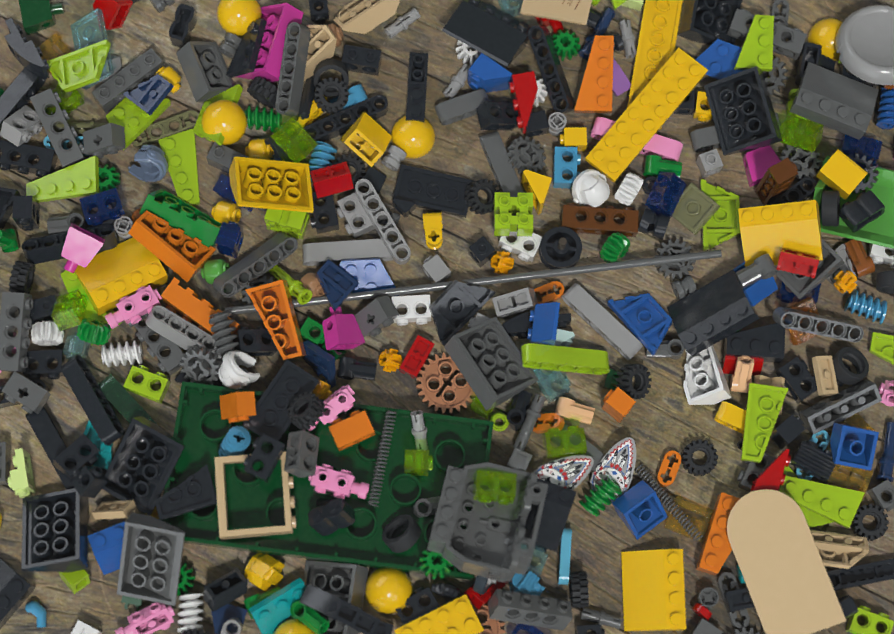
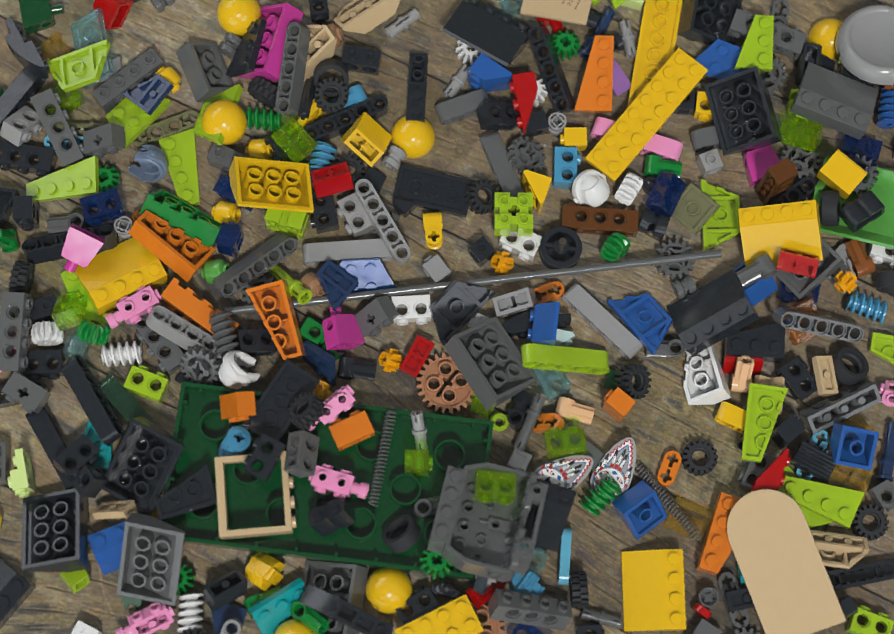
(38, 611): dark azure arm -> none
(183, 25): black brick -> none

